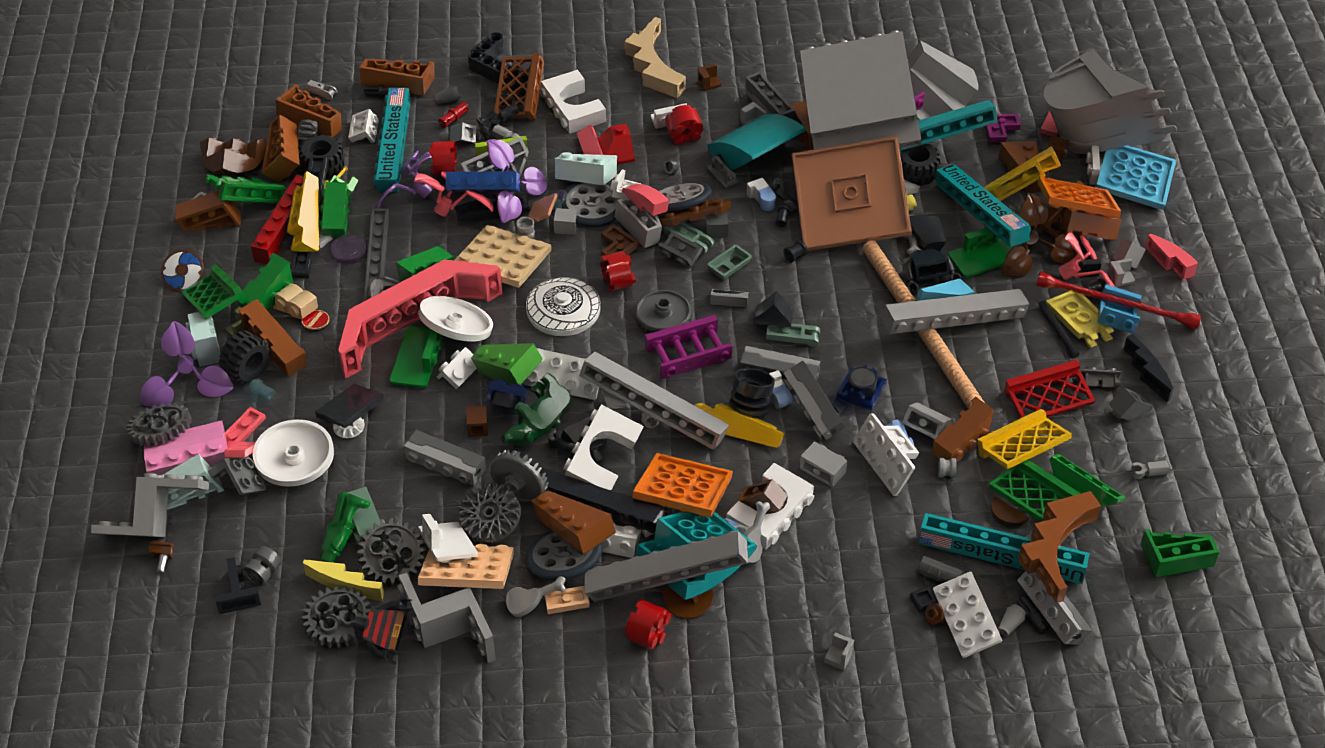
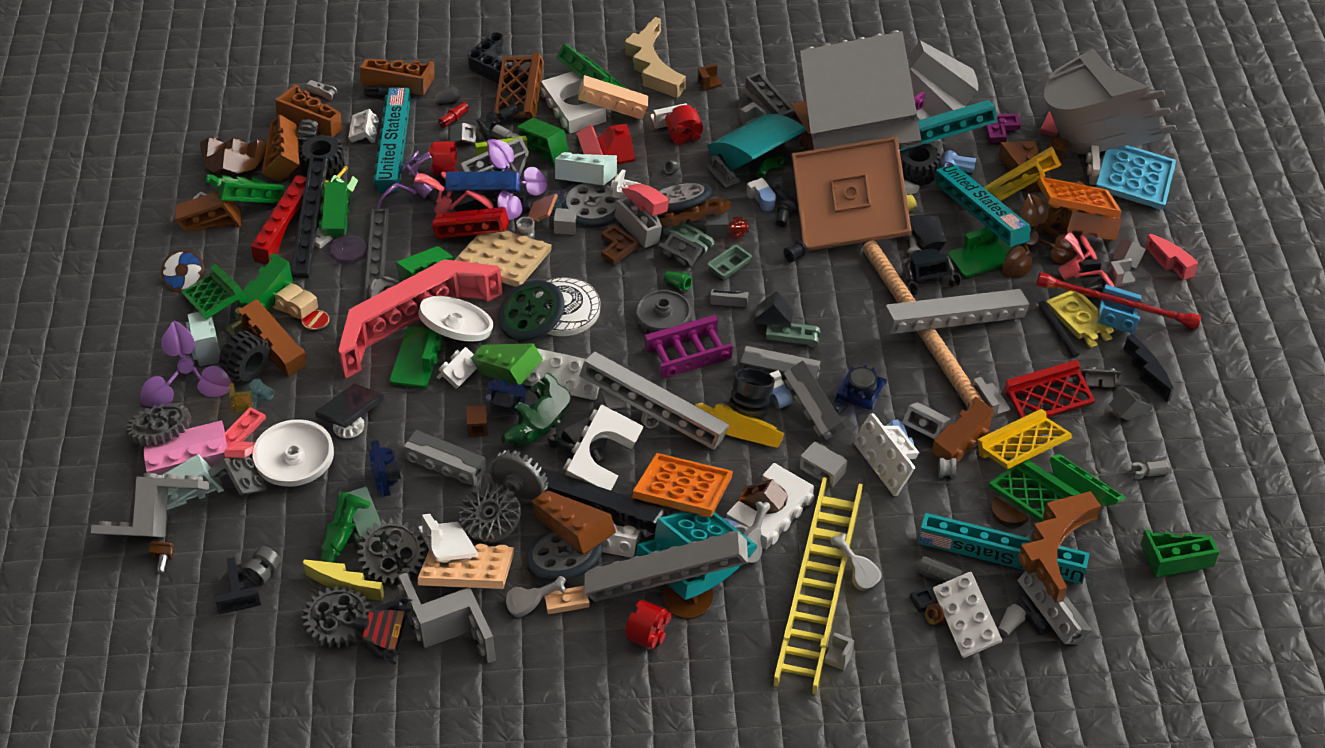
(240, 400): none -> clear yellow panel
(305, 216): yellow wedge -> none
(384, 467): none -> clear blue piece
(470, 222): none -> red brick
(532, 331): none -> wedge
(544, 138): none -> green wedge
(583, 66): none -> green fence
(613, 97): none -> light nougat brick
(617, 270): red brick -> none
(679, 280): none -> green cone
(738, 227): none -> clear red gear
(770, 164): none -> green arm
(824, 551): none -> light yellow ladder
(864, 572): none -> light grey piece
(944, 290): medium azure slope -> none
(964, 163): none -> light blue piece
(991, 397): none -> light grey panel

